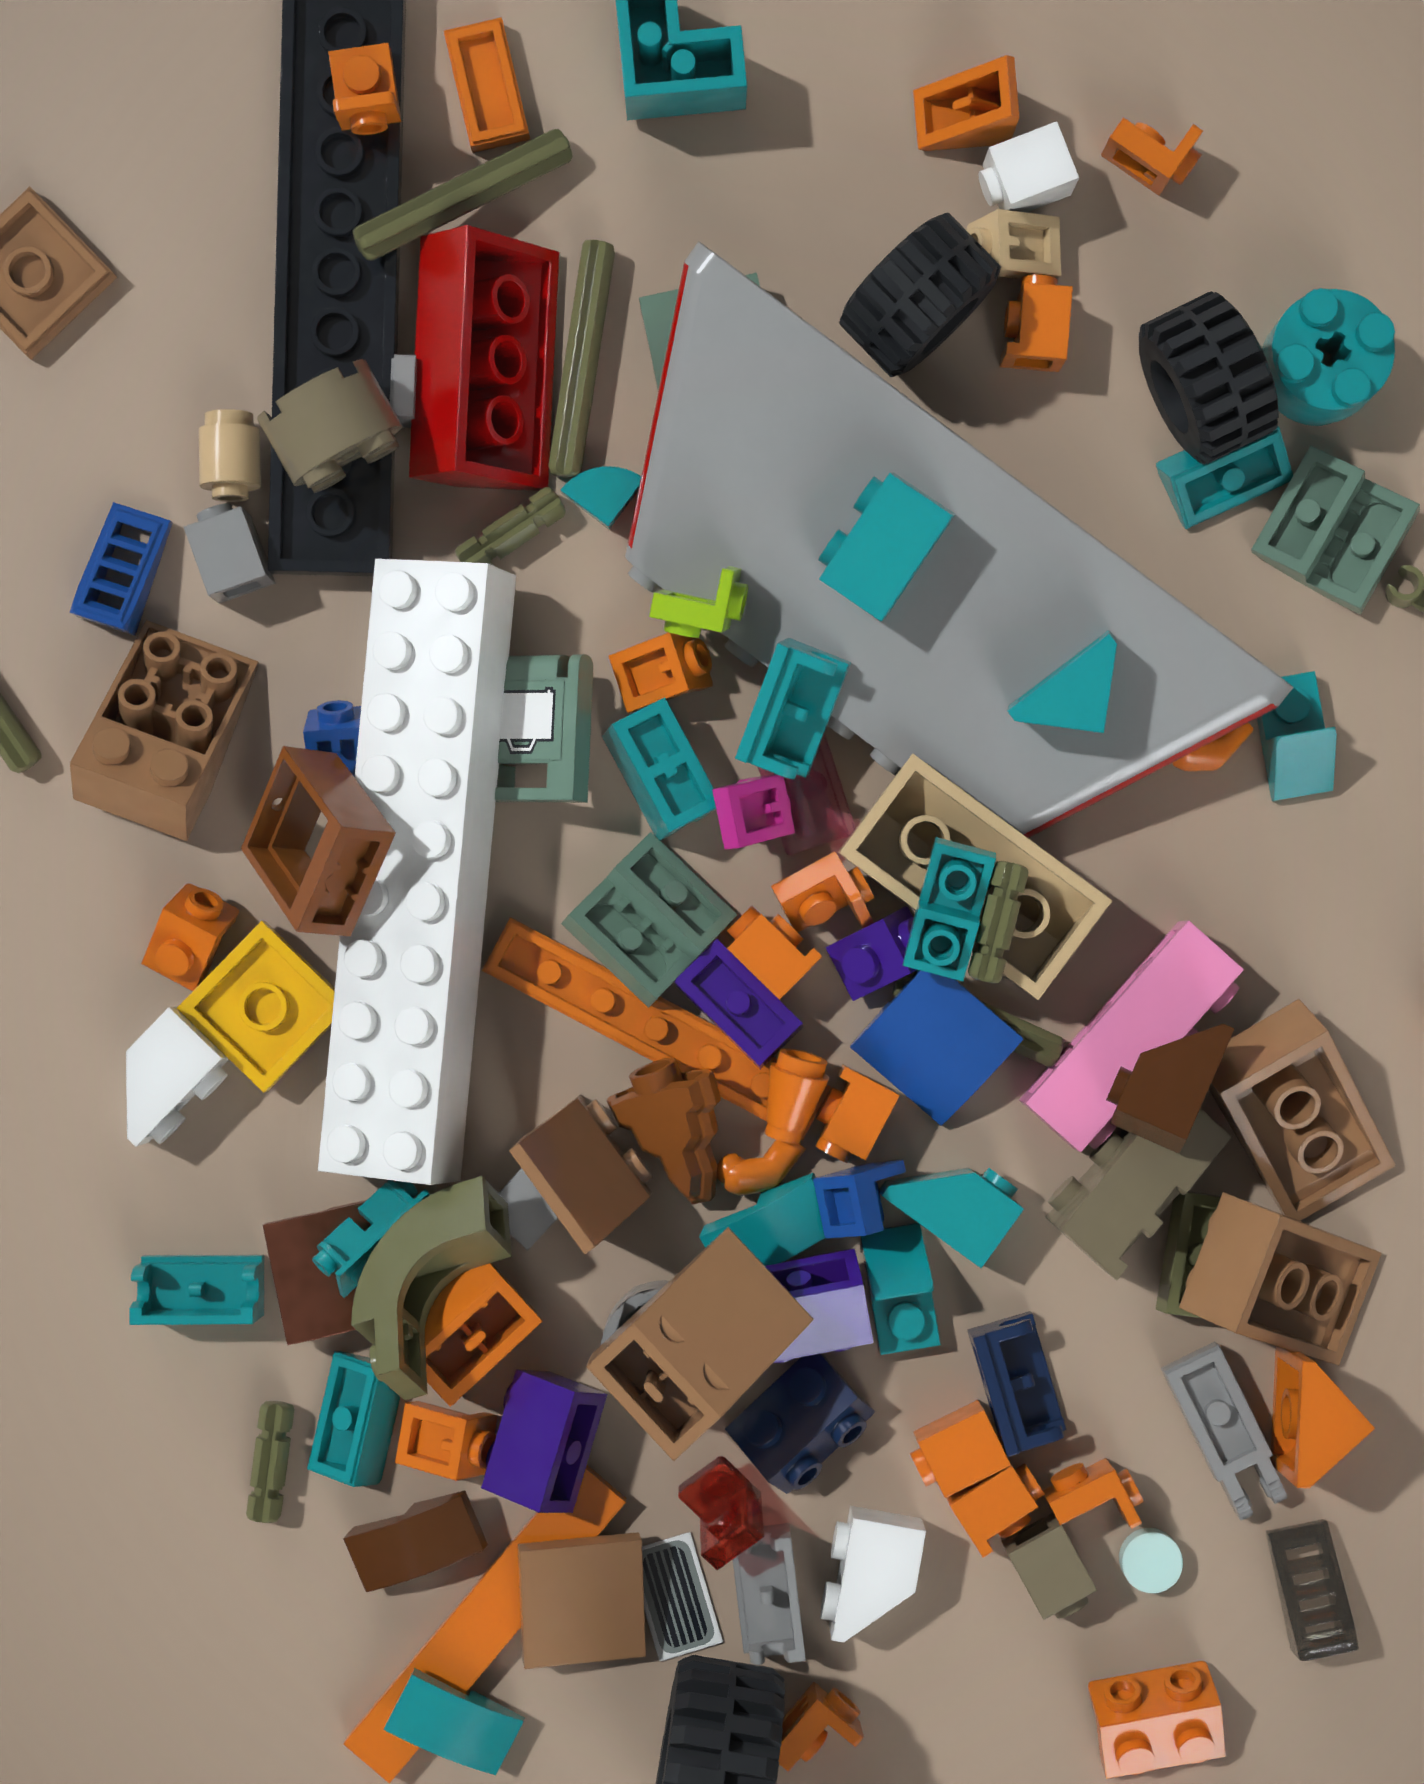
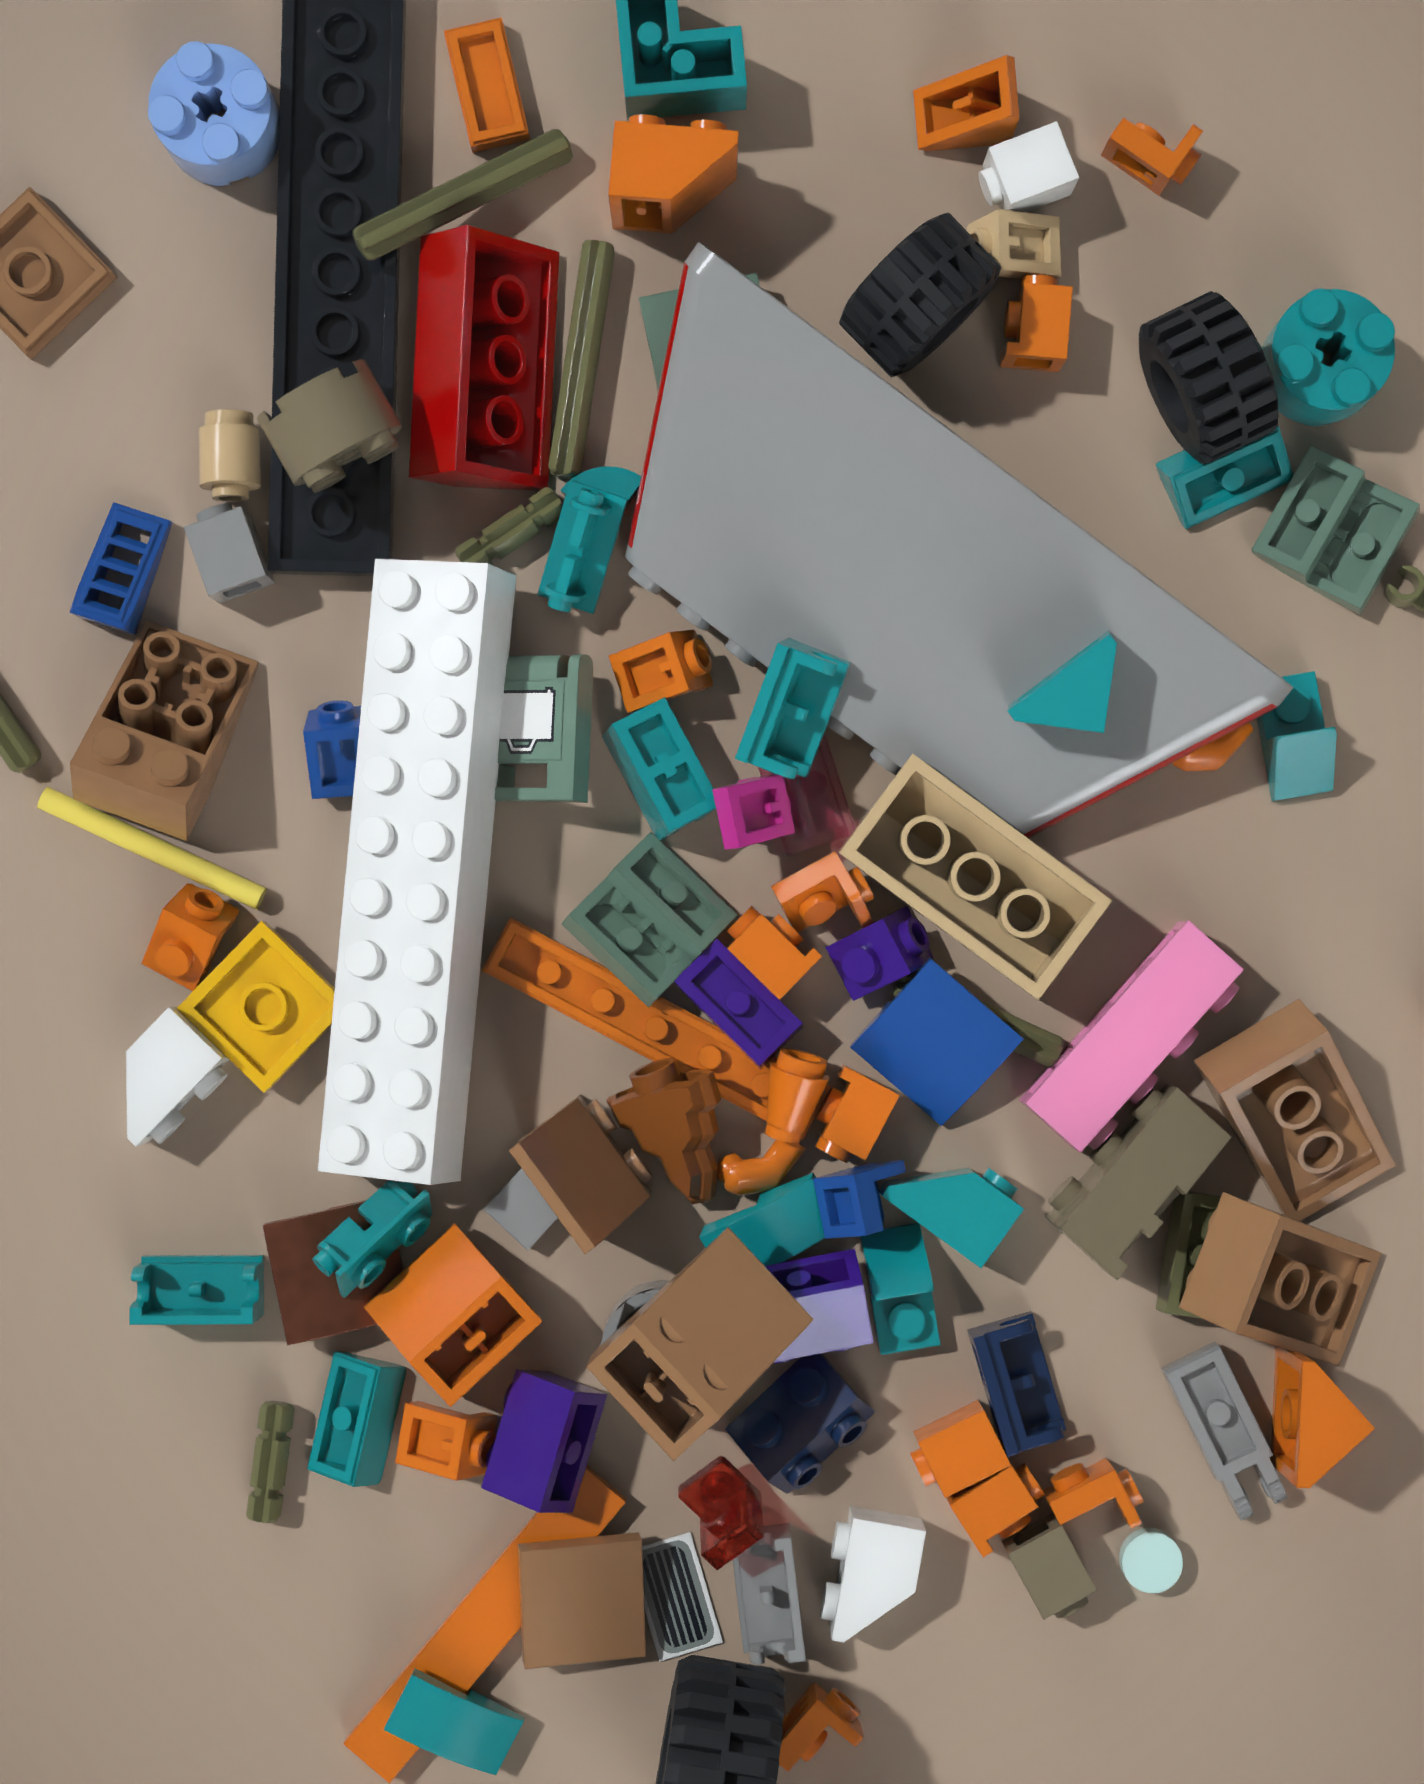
(152, 848): none -> light yellow bar
(203, 82): none -> light blue brick
(332, 887): dark orange window -> none
(364, 88): orange bracket -> none
(403, 387): light grey tile -> none
(413, 1264): olive arch -> none
(416, 1543): reddish brown slope -> none
(581, 548): none -> teal hinge
(667, 171): none -> orange slope
(689, 613): lime bracket -> none
(884, 545): teal brick -> none
(949, 909): teal slope -> none
(998, 922): olive axle -> none
(1157, 1719): orange bracket -> none
(1168, 1087): reddish brown slope -> none
(1323, 1642): clear smoke slope -> none

